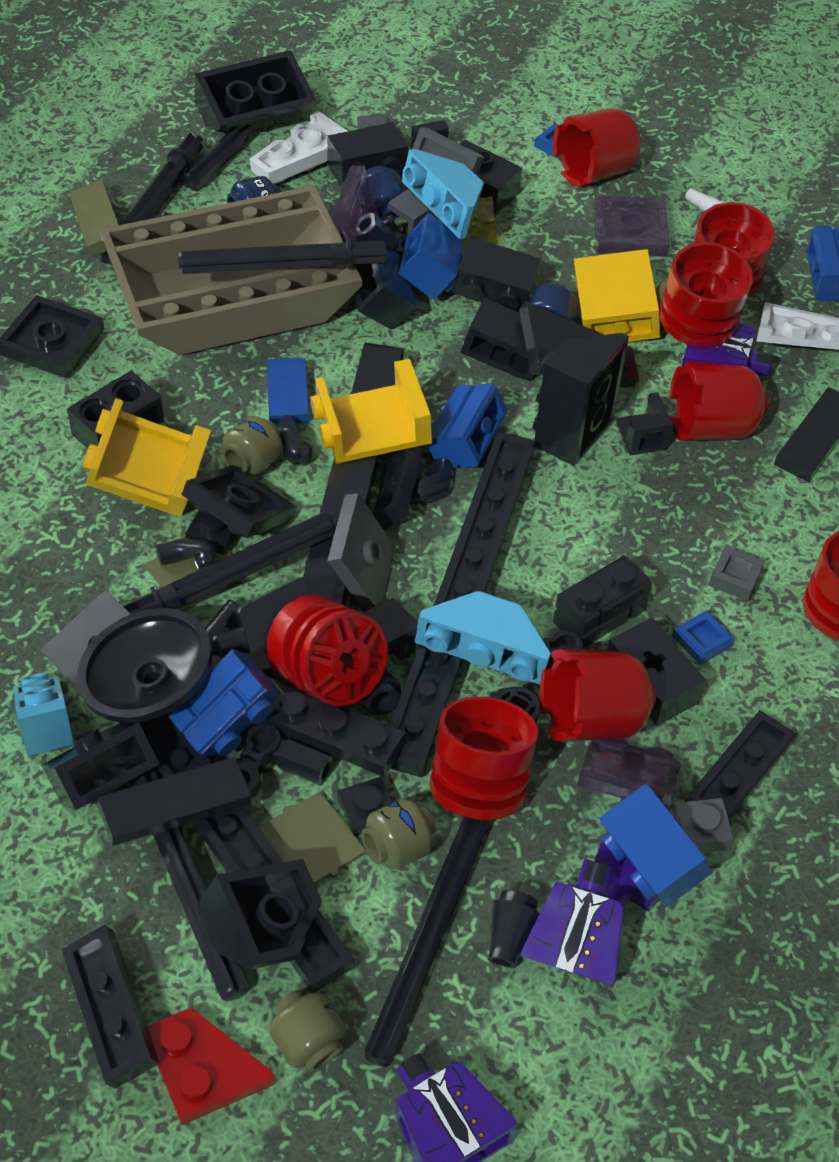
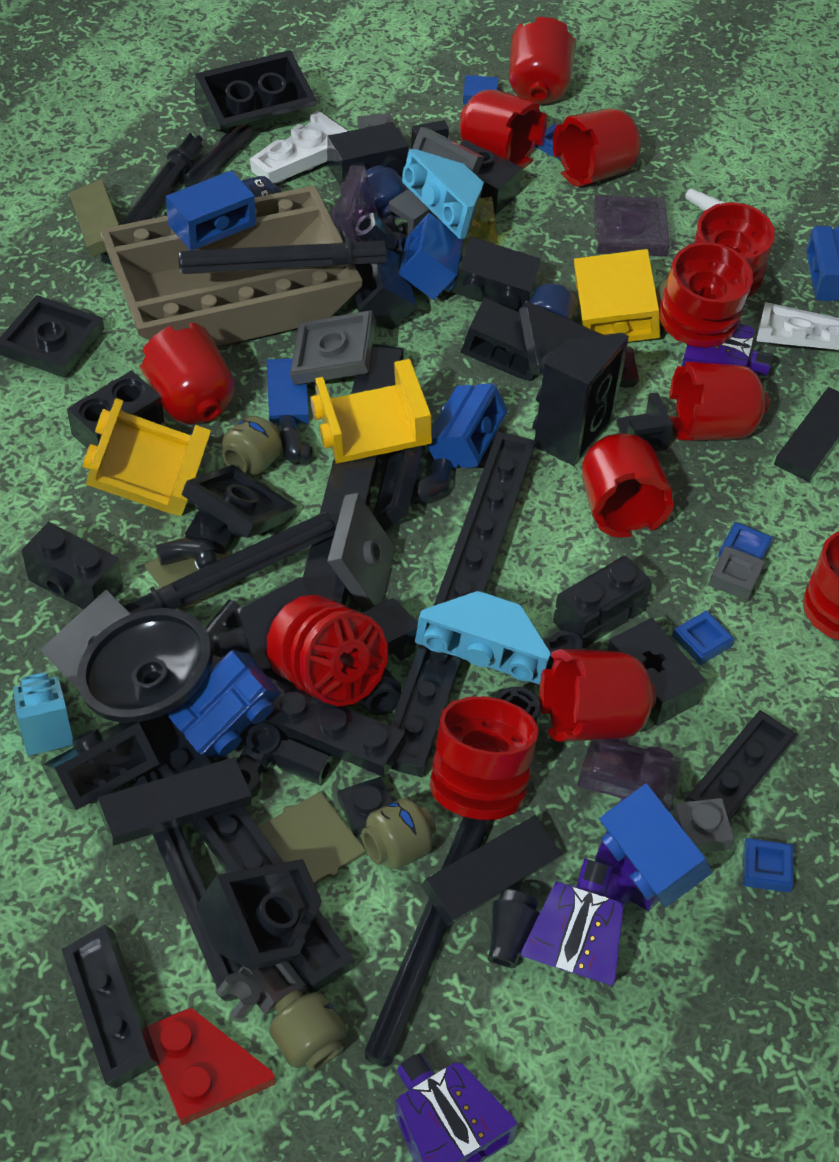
(71, 566): none -> black brick
(188, 374): none -> red cylinder
(211, 210): none -> blue brick
(261, 987): none -> dark grey plate
(333, 347): none -> dark grey plate
(475, 84): none -> blue tile
(490, 870): none -> black tile
(504, 125): none -> red cylinder
(541, 60): none -> red cylinder
(626, 485): none -> red cylinder
(747, 541): none -> blue tile
(768, 865): none -> blue tile

